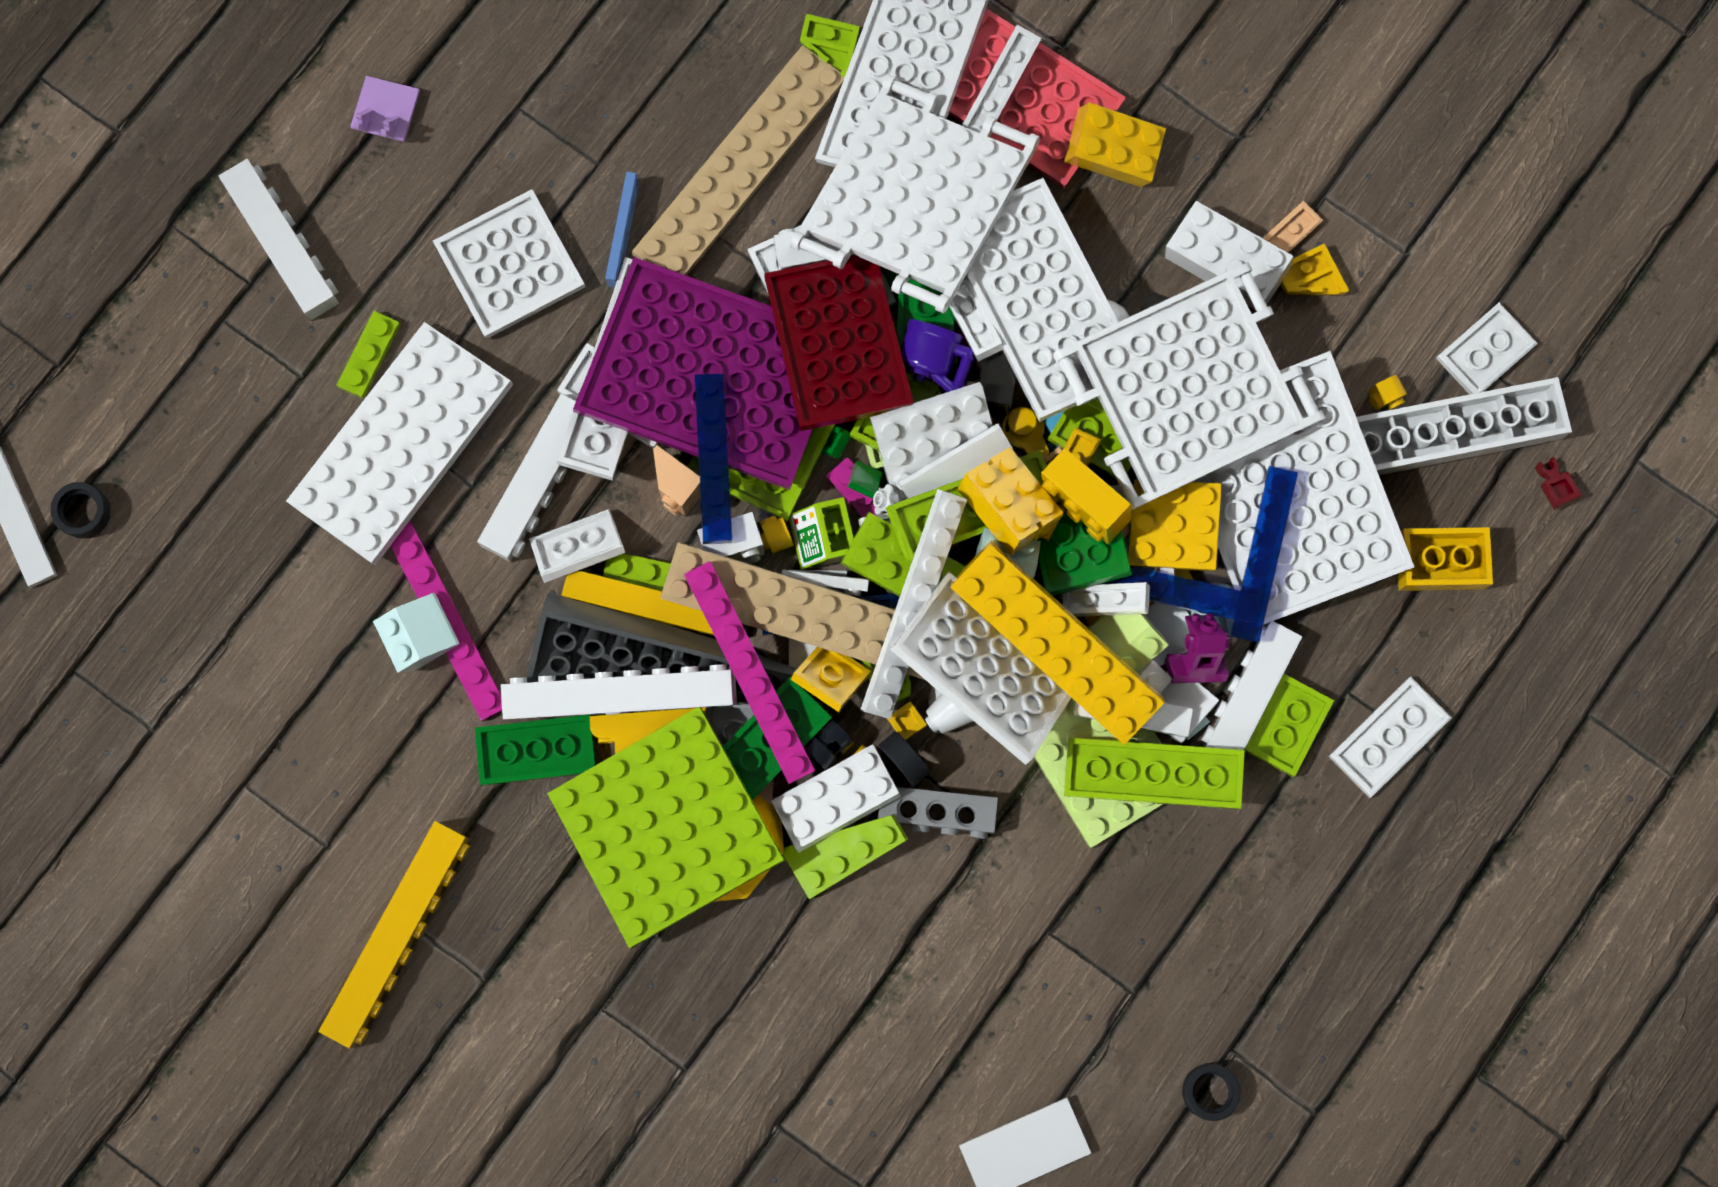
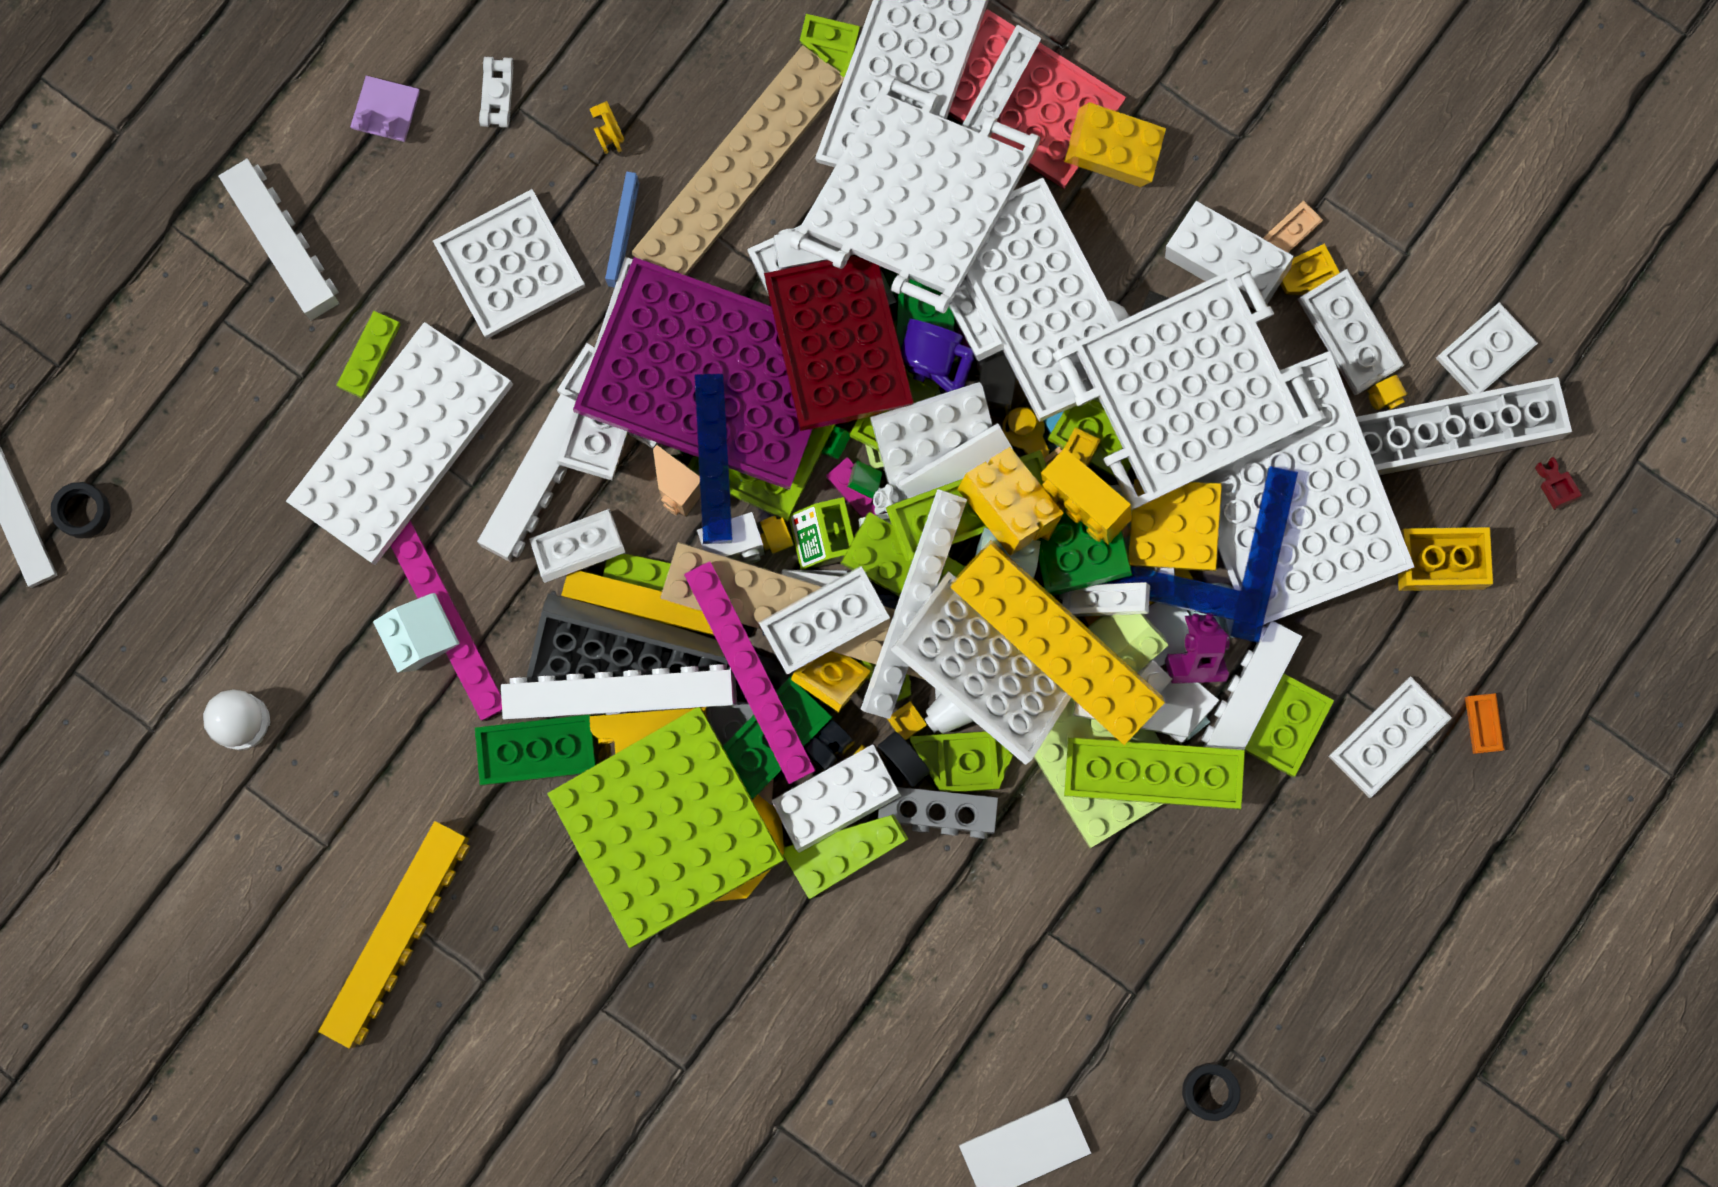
(236, 719): none -> white tile
(496, 92): none -> white plate
(609, 132): none -> yellow piece
(824, 620): none -> white plate
(963, 760): none -> lime wing
(1350, 332): none -> white tile
(1484, 723): none -> orange tile

